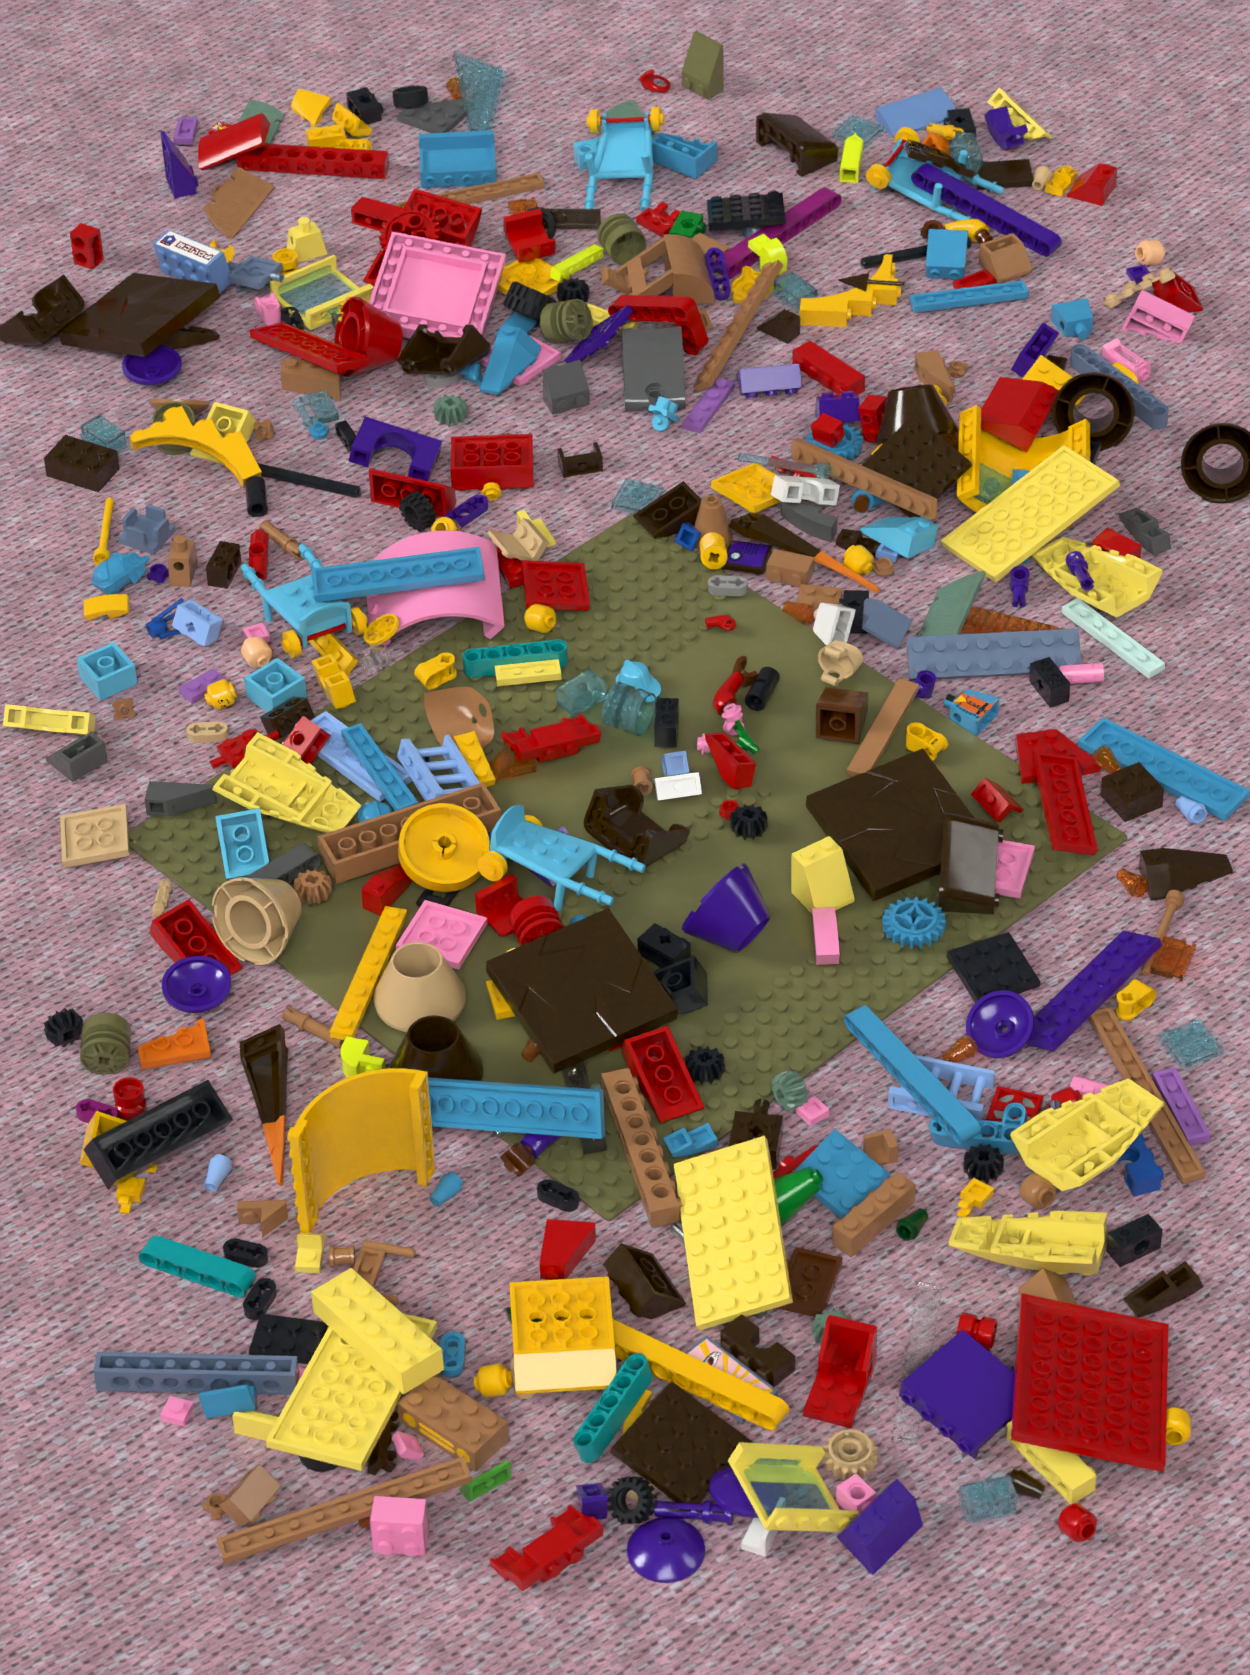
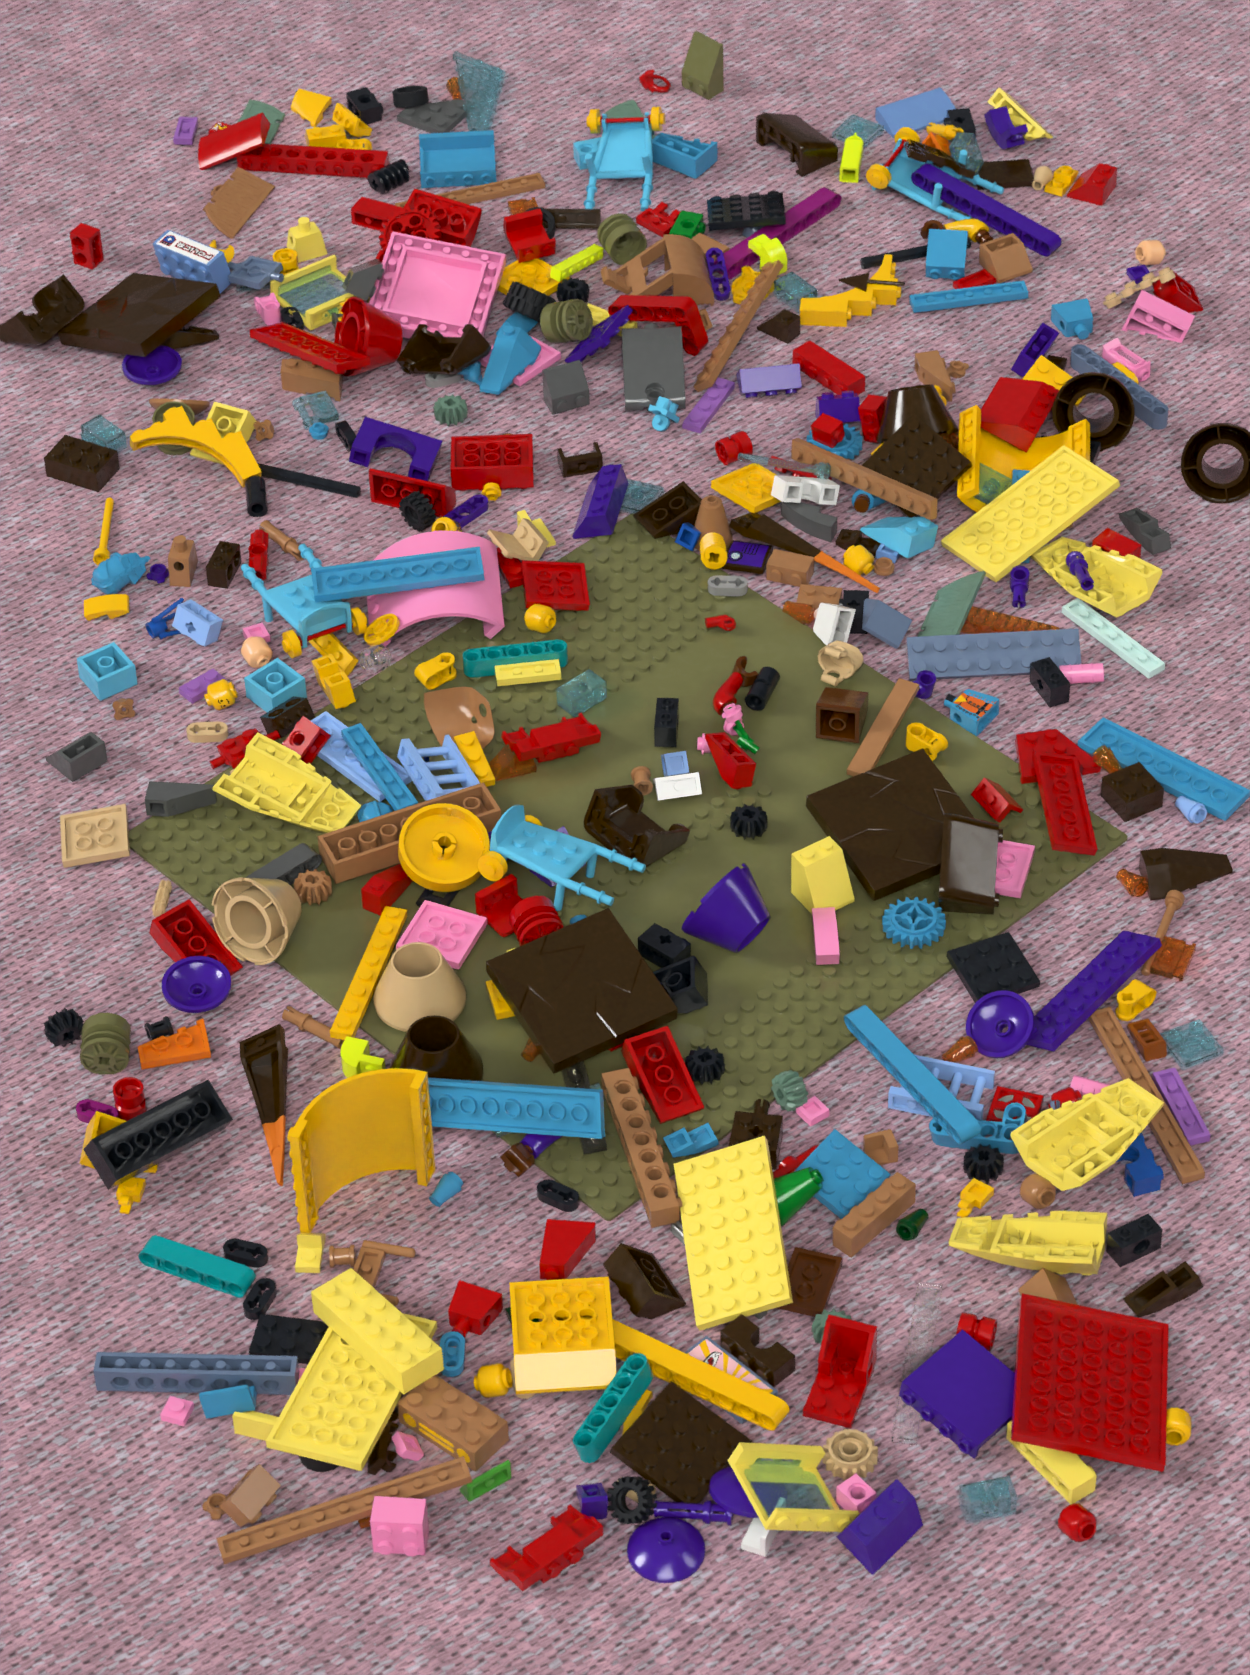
(49, 720): light yellow arch -> none
(146, 532): sand blue panel -> none
(159, 1029): none -> black bush
(177, 171): dark purple slope -> none
(218, 1170): light blue cone -> none
(242, 842): medium azure slope -> none
(267, 1212): medium nougat slope -> none
(362, 278): none -> dark grey slope
(389, 176): none -> black piece
(473, 1308): none -> red torso
(602, 503): none -> dark purple slope
(629, 708): clear light blue wheel -> none
(638, 675): medium azure piece -> none
(727, 807): red plate -> none
(729, 449): none -> red wheel
(1026, 1484): dark brown cone -> none
(1148, 1042): none -> dark orange slope

